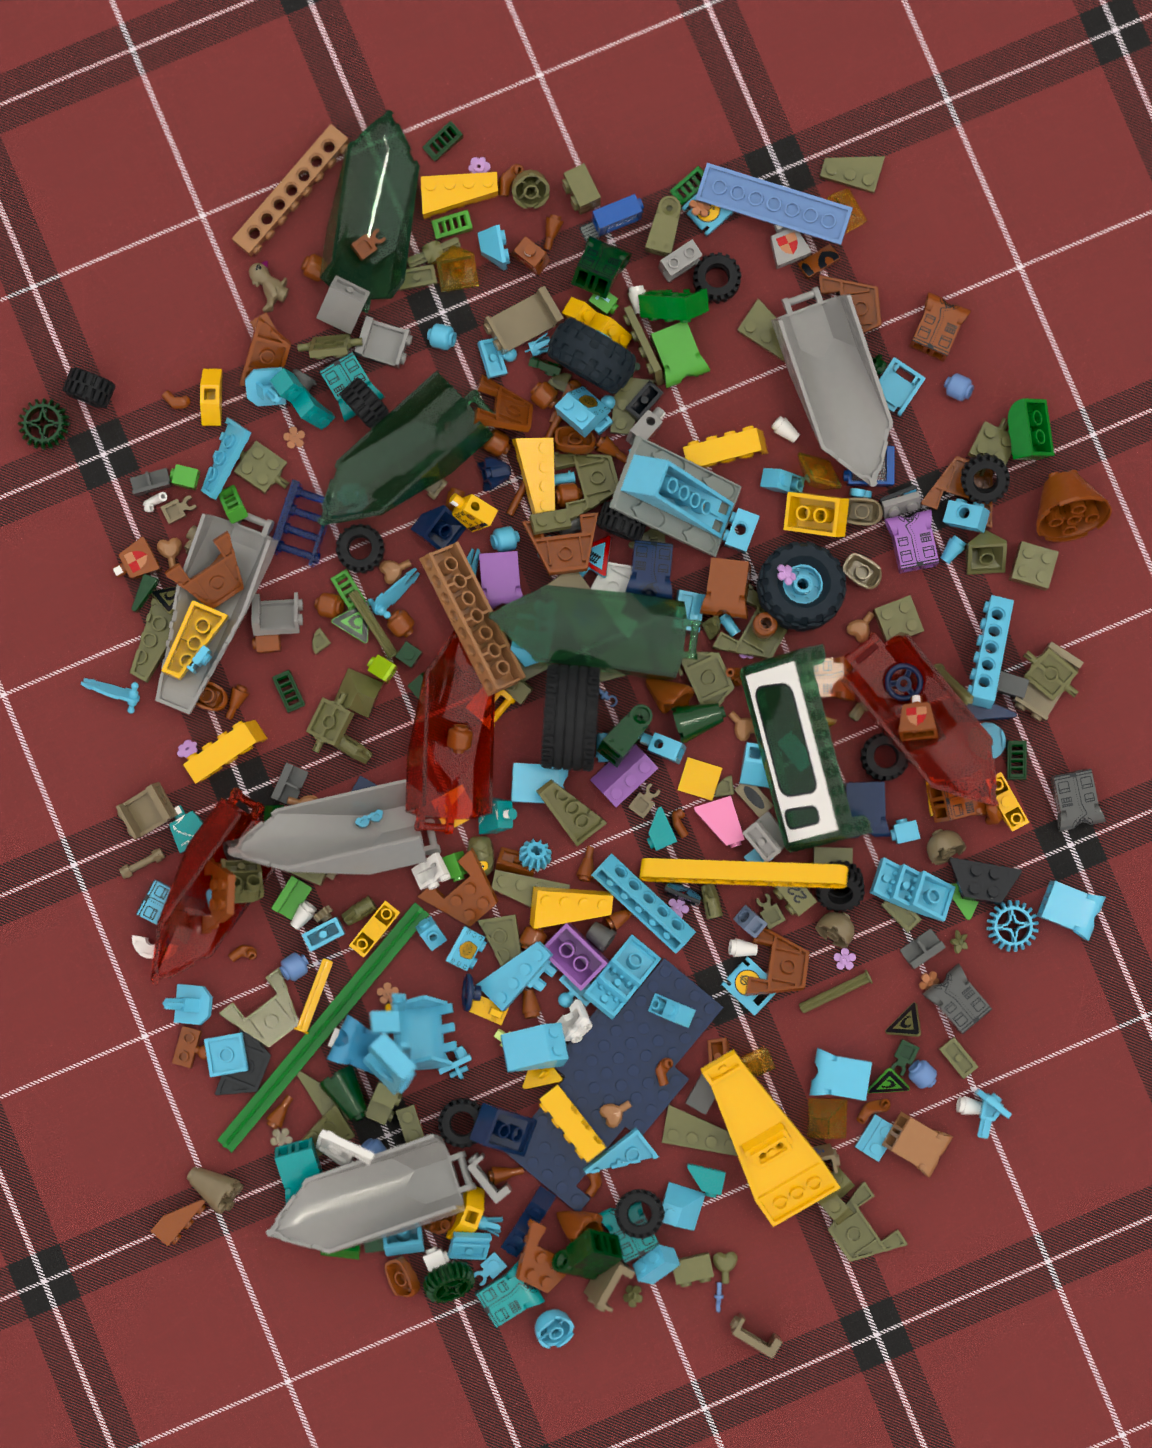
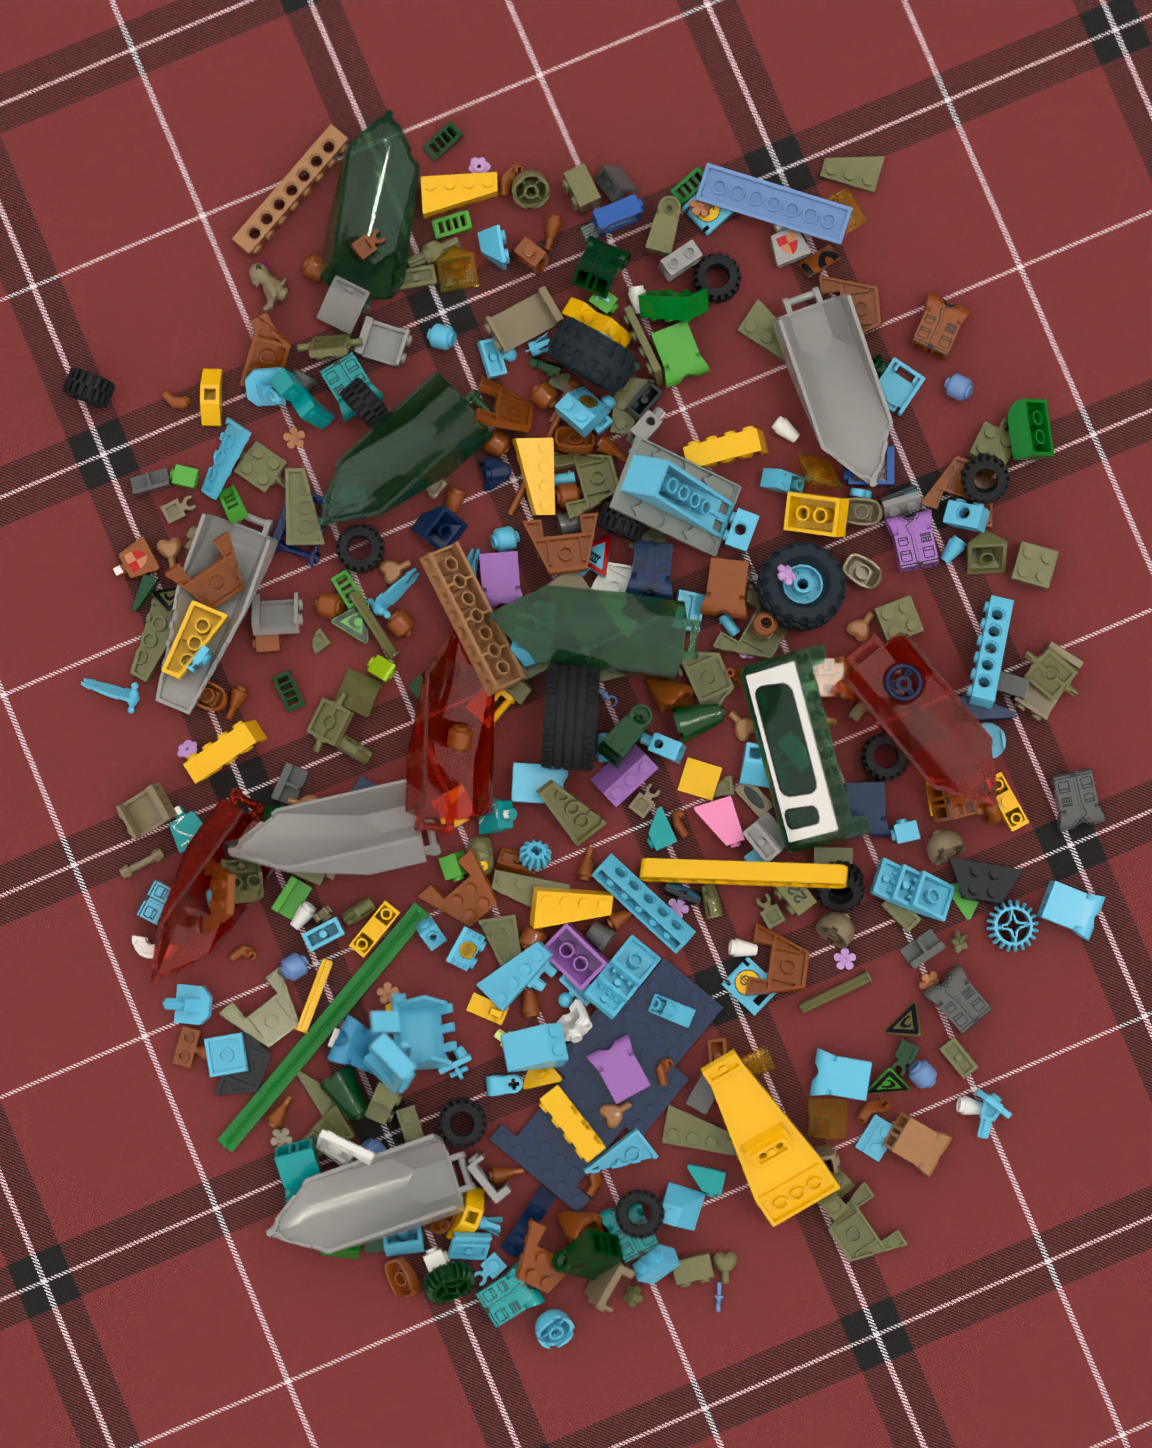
(43, 431): dark green gear -> none
(154, 500): white arm -> none
(173, 1223): dark orange slope -> none
(215, 1188): dark tan cone -> none
(301, 515): none -> olive wing
(365, 820): medium azure piece -> none
(409, 655): dark green brick -> none
(431, 872): white cylinder -> none
(469, 992): dark blue piece -> none
(472, 511): yellow torso -> none
(500, 1084): none -> medium azure piece
(503, 1129): dark blue slope -> none
(550, 521): olive plate -> none
(614, 182): none -> dark grey panel
(620, 1069): none -> medium lavender piece
(712, 627): olive tile -> none
(750, 921): sand blue brick -> none
(767, 1348): dark tan panel -> none
(917, 720): dark orange torso -> none
(962, 693): olive axle -> none
(1023, 744): dark green slope -> none
(1070, 508): dark orange cone -> none

